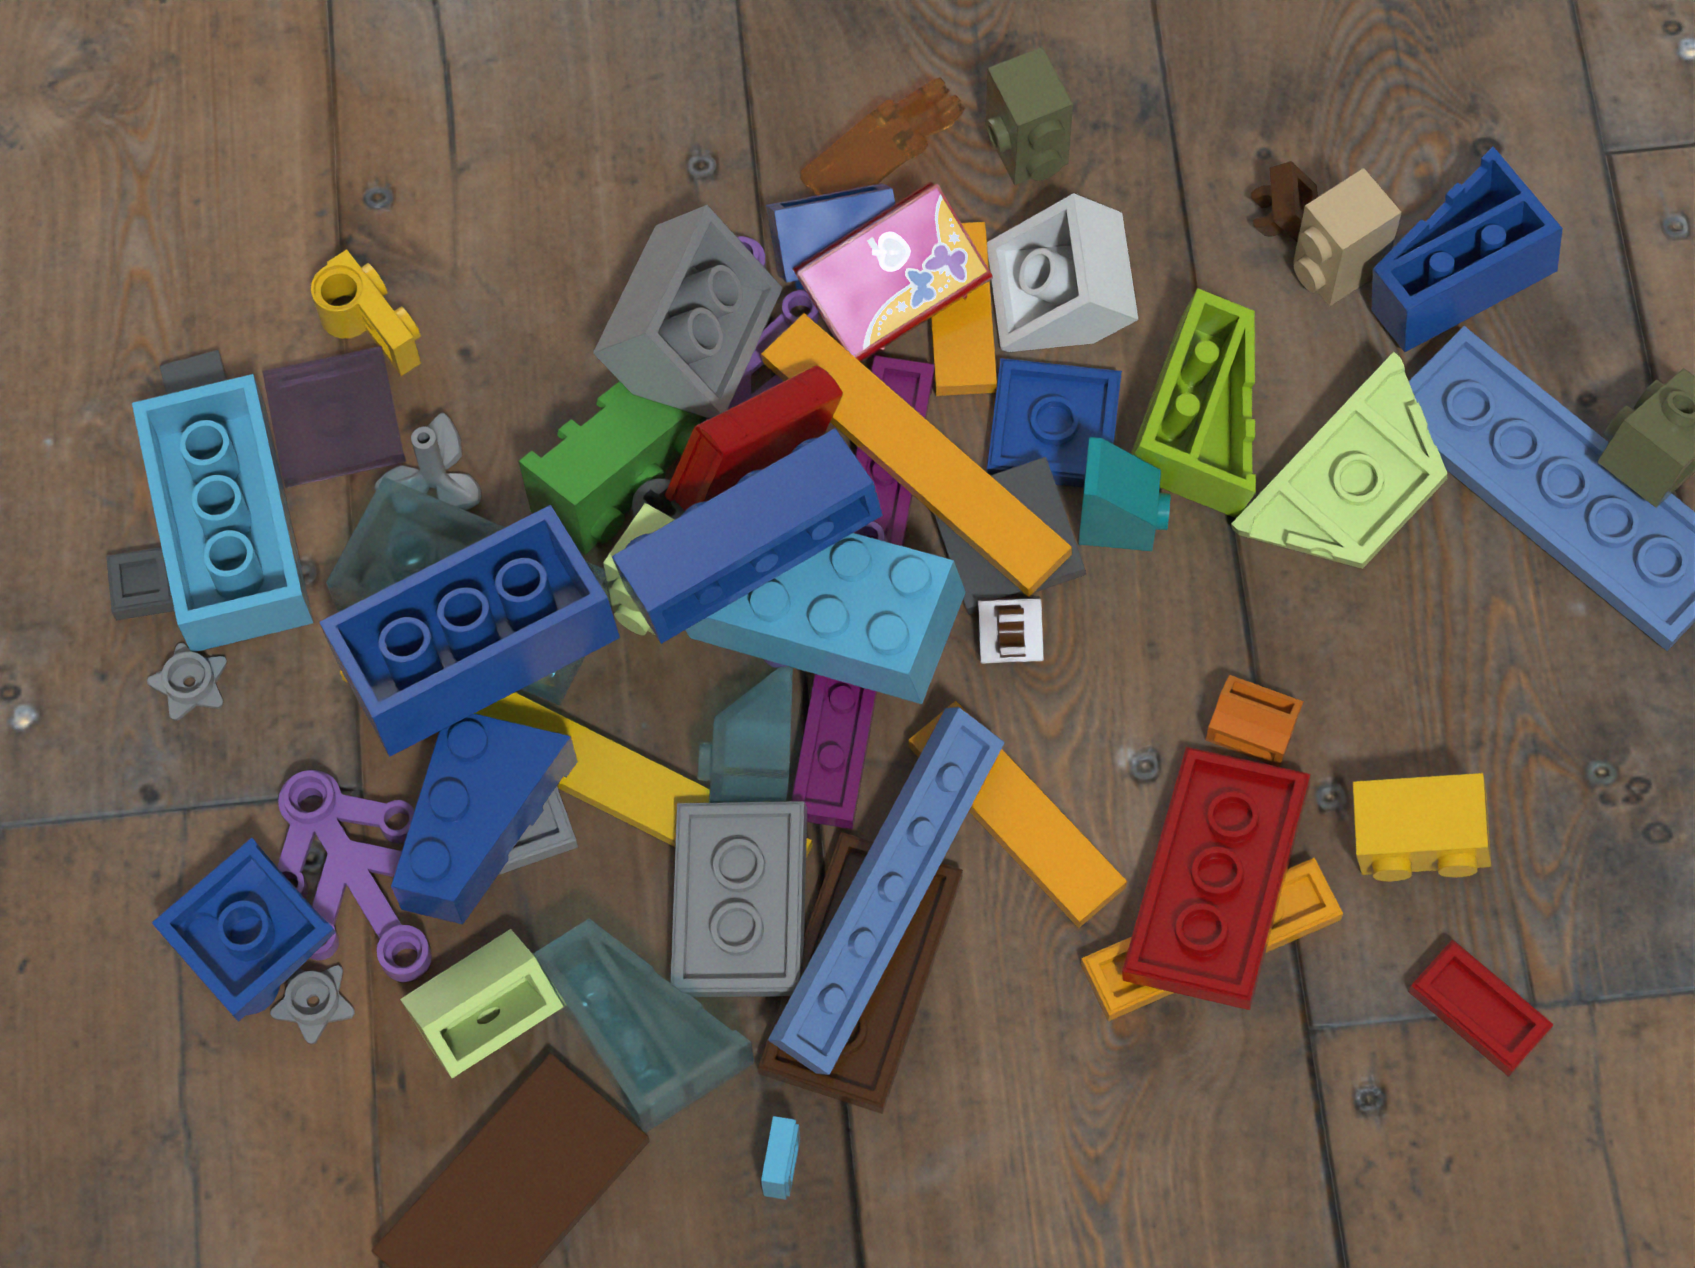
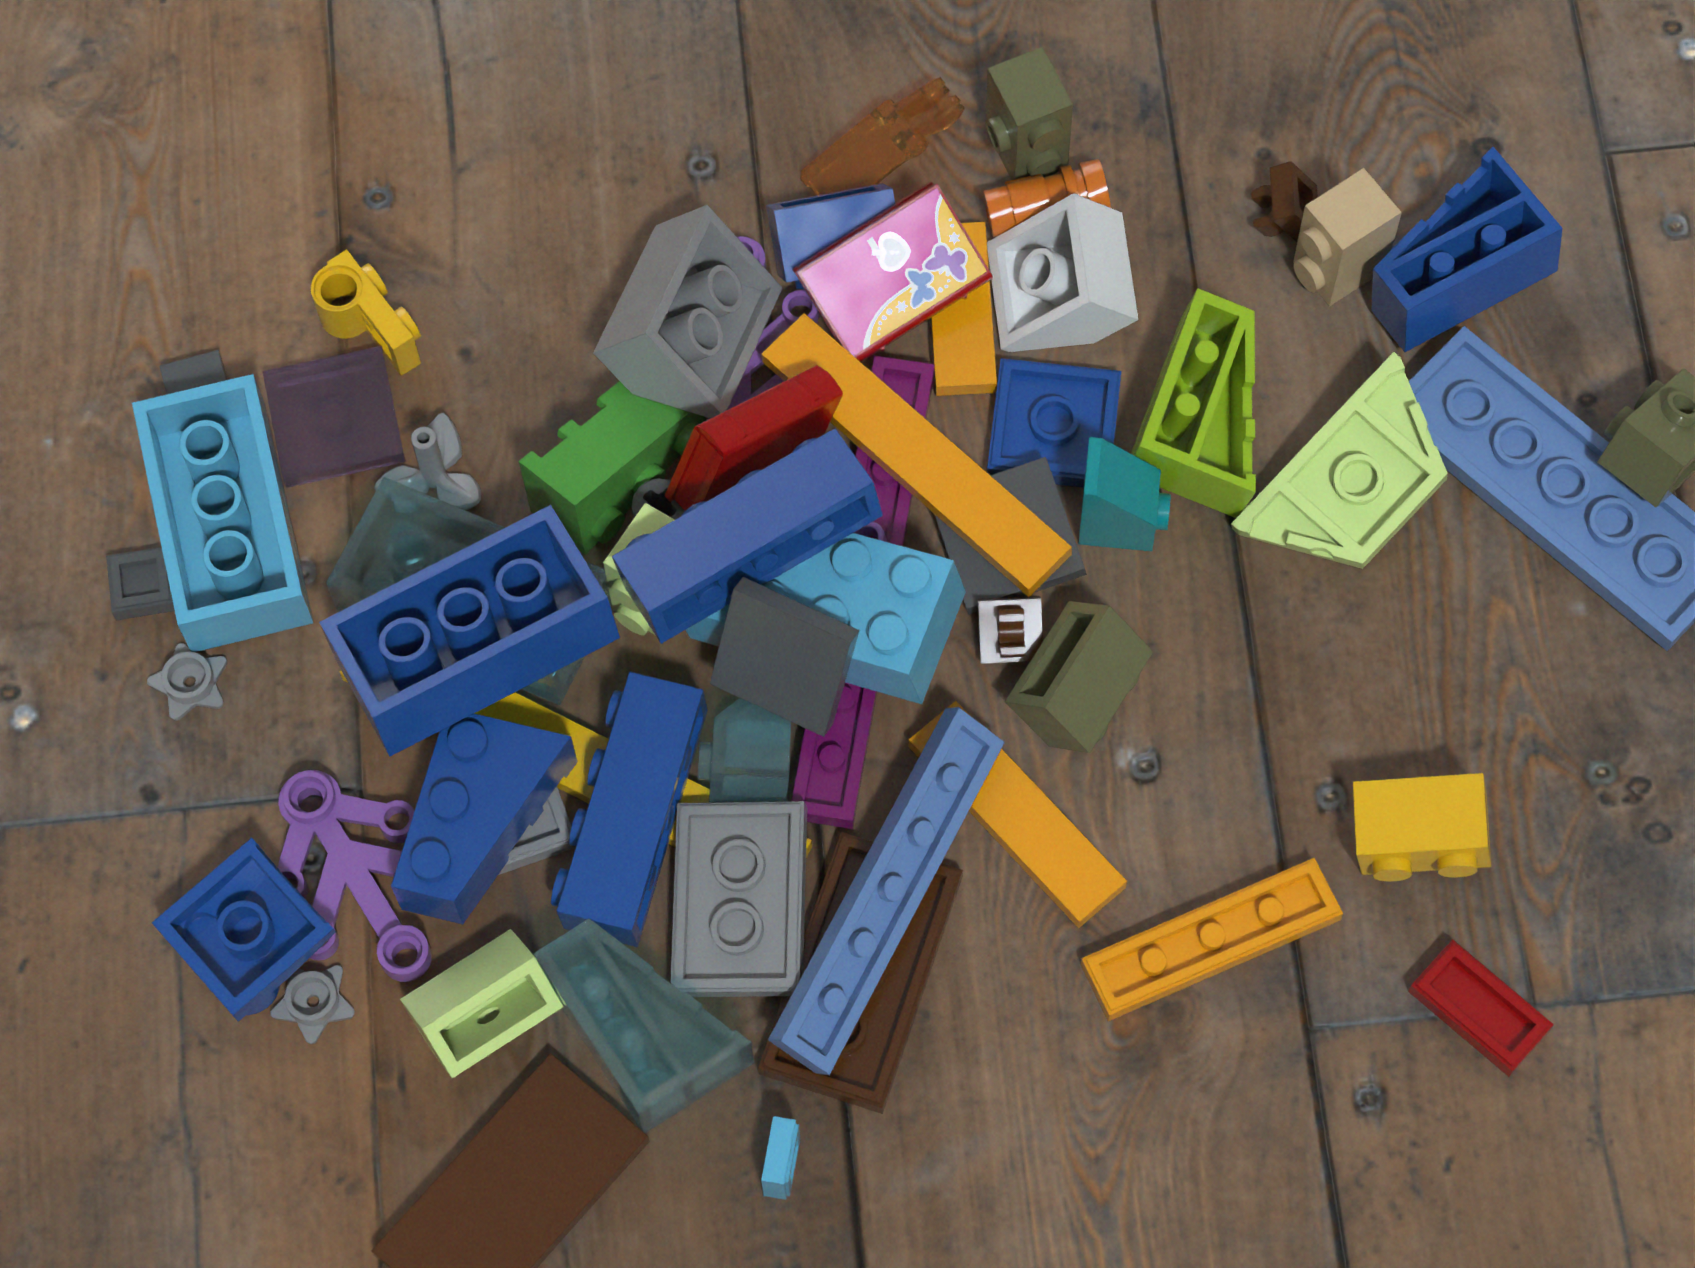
(632, 806): none -> blue brick
(784, 656): none -> dark grey tile
(1030, 195): none -> orange axle
(1079, 676): none -> olive brick
(1217, 878): red tile -> none
(1254, 720): orange piece -> none

